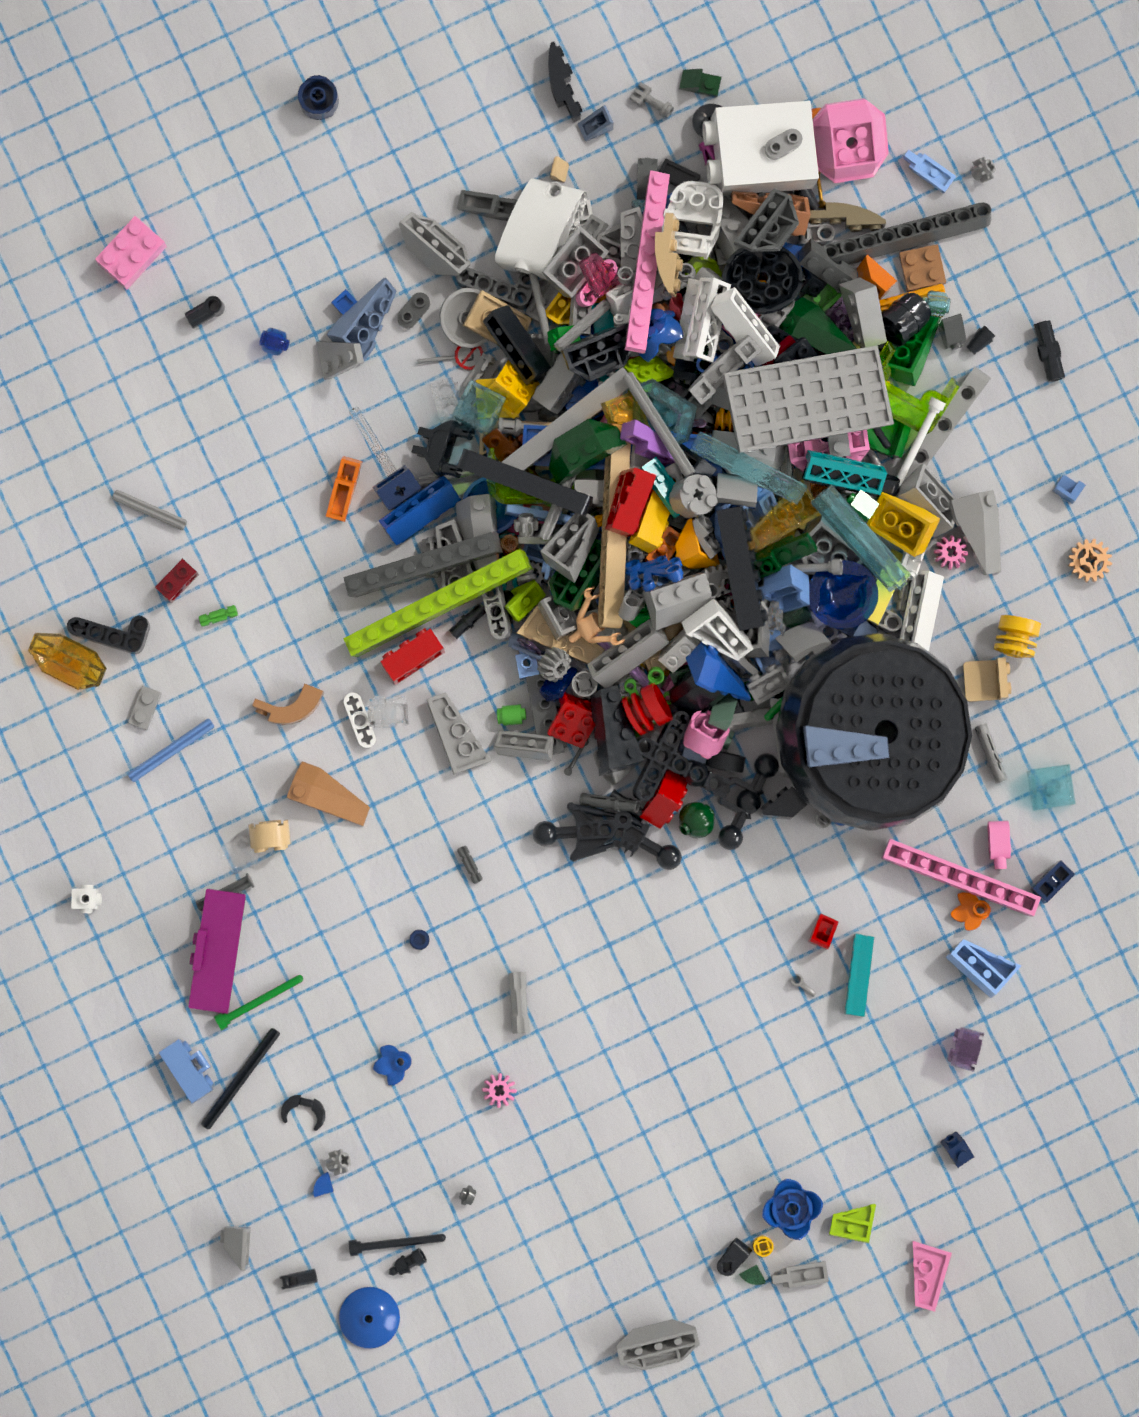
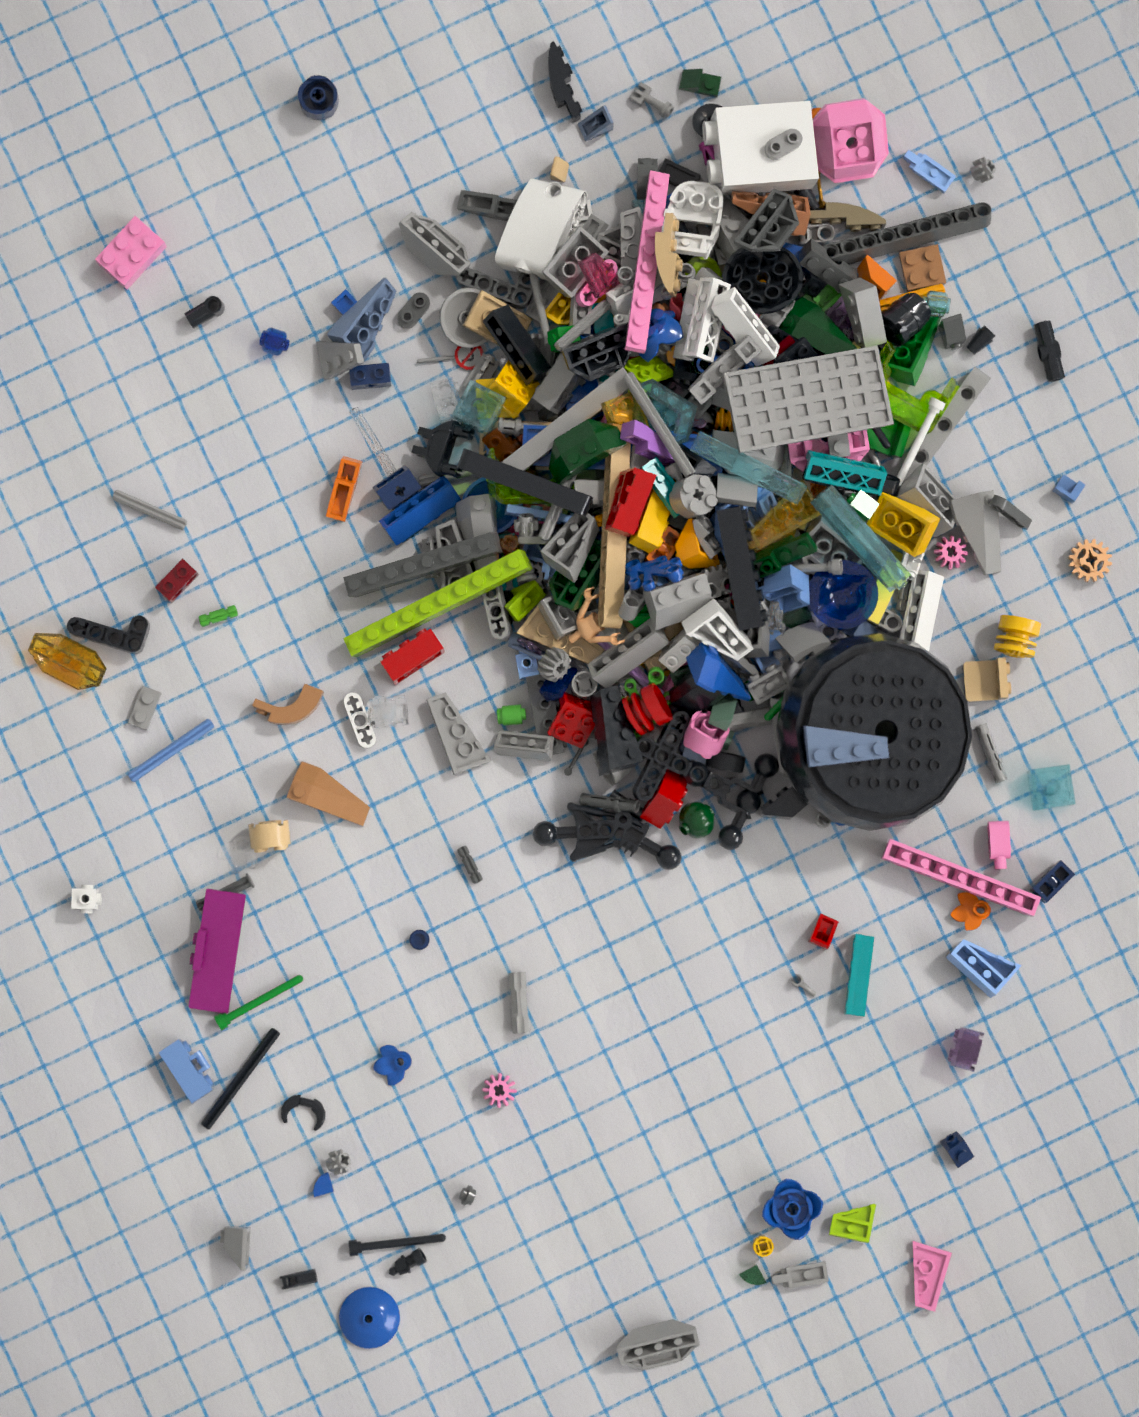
(370, 376): none -> dark blue brick
(467, 621): black pin -> none
(735, 1254): black piece -> none
(1010, 512): none -> dark grey beam

